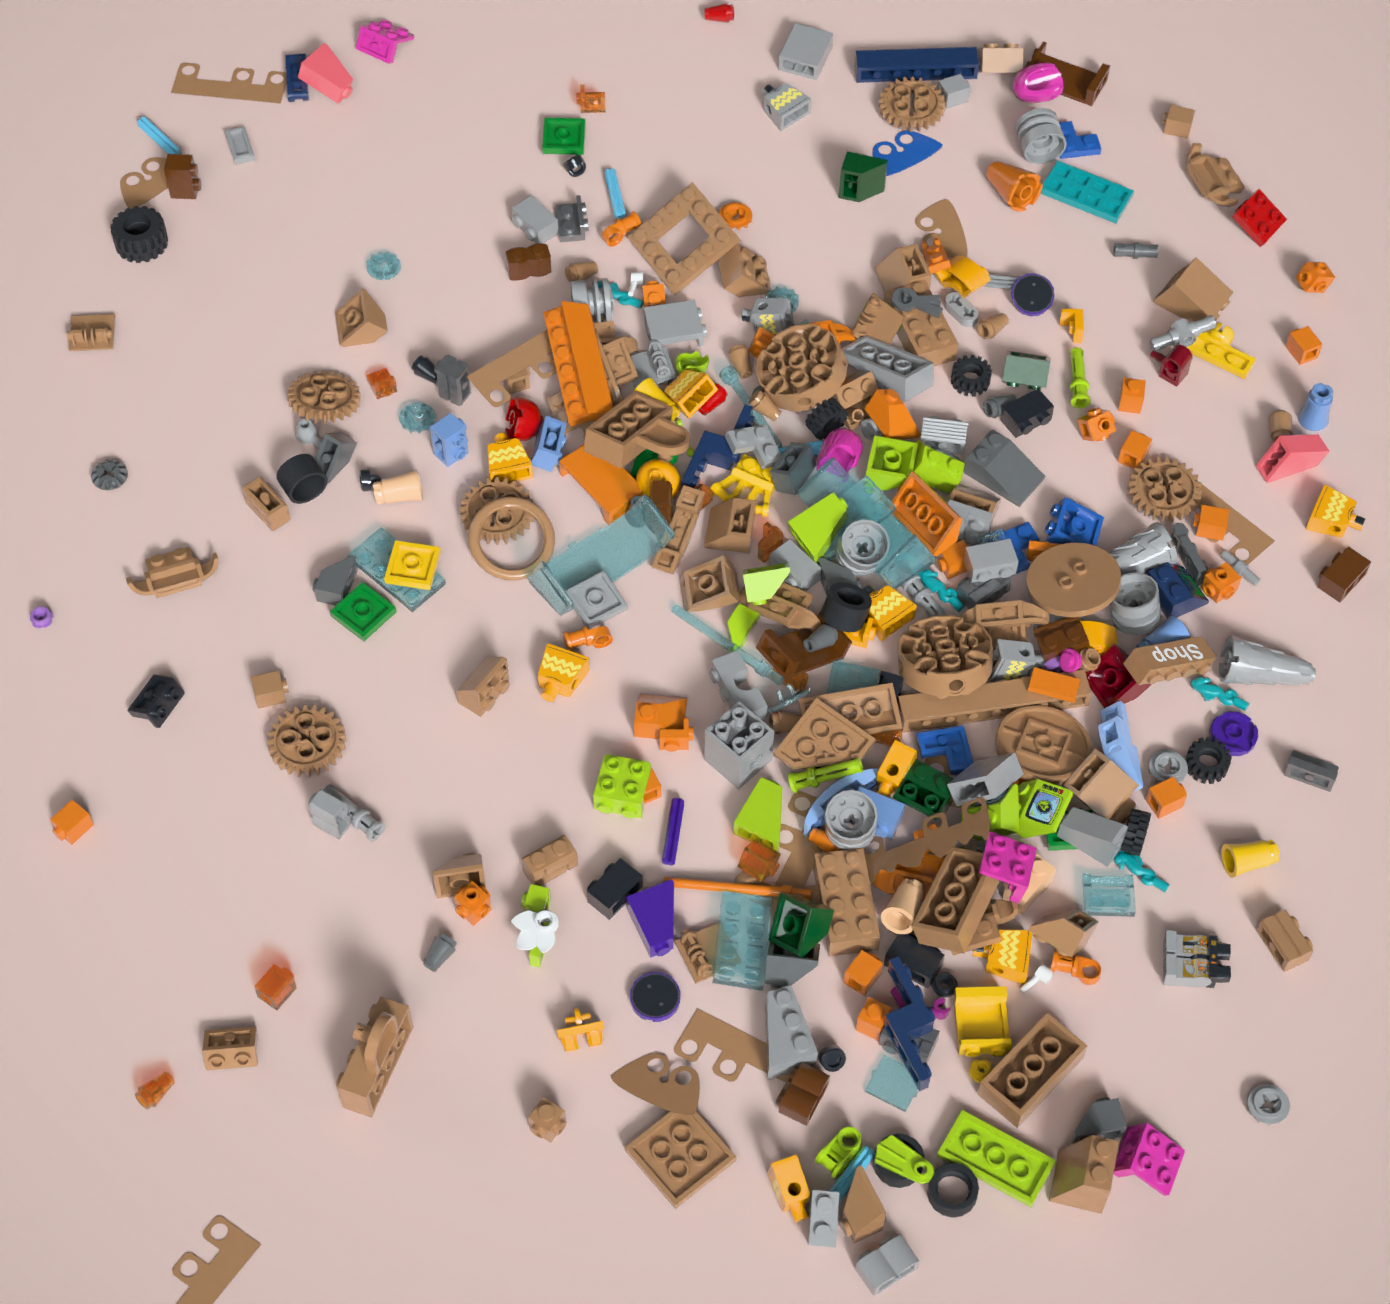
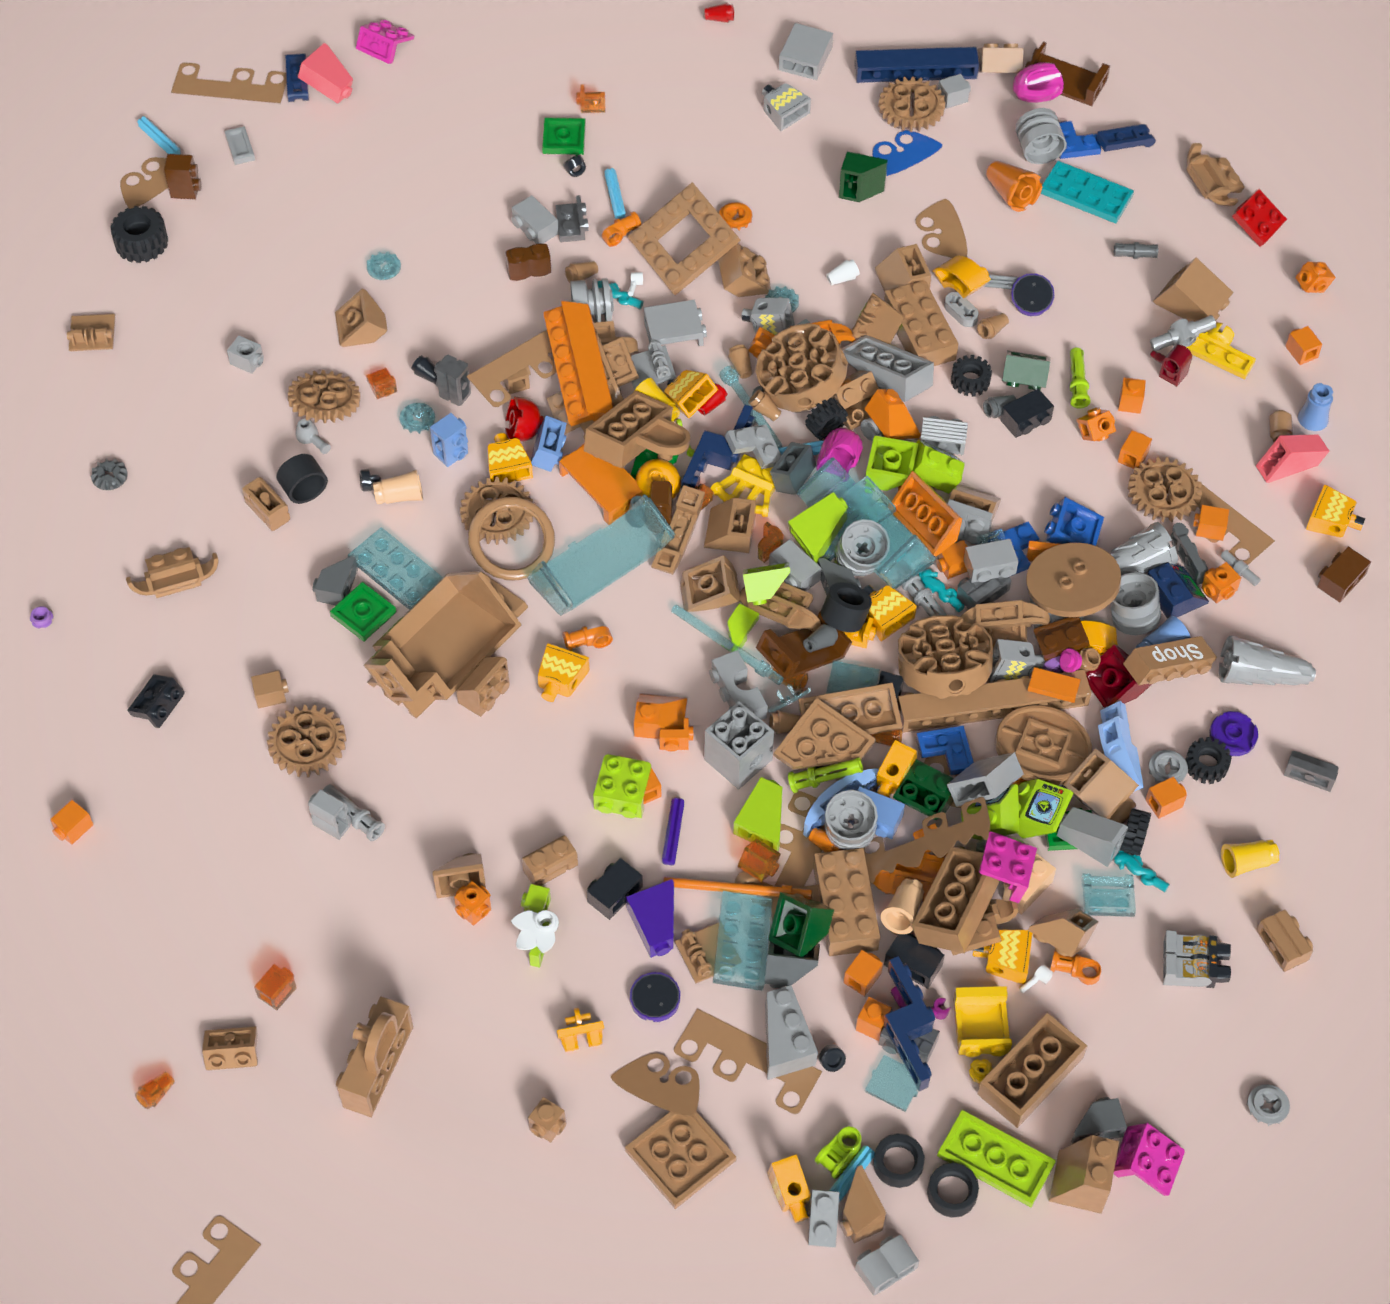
(245, 354): none -> light grey brick
(334, 453): dark grey slope -> none
(412, 565): yellow plate -> none
(439, 951): cone -> none
(443, 639): none -> medium nougat panel
(596, 600): light grey plate -> none
(653, 294): orange bracket -> none
(691, 362): lime hair -> none
(803, 1093): reddish brown brick -> none
(844, 272): none -> white cone
(902, 1160): lime piece -> none
(906, 300): dark grey piece -> none
(935, 256): orange hinge -> none
(948, 979): black plate -> none
(1003, 468): dark grey slope -> none
(1075, 320): light orange bracket -> none
(1125, 137): none -> dark blue plate
(1178, 121): medium nougat brick -> none
(1210, 691): teal animal -> none

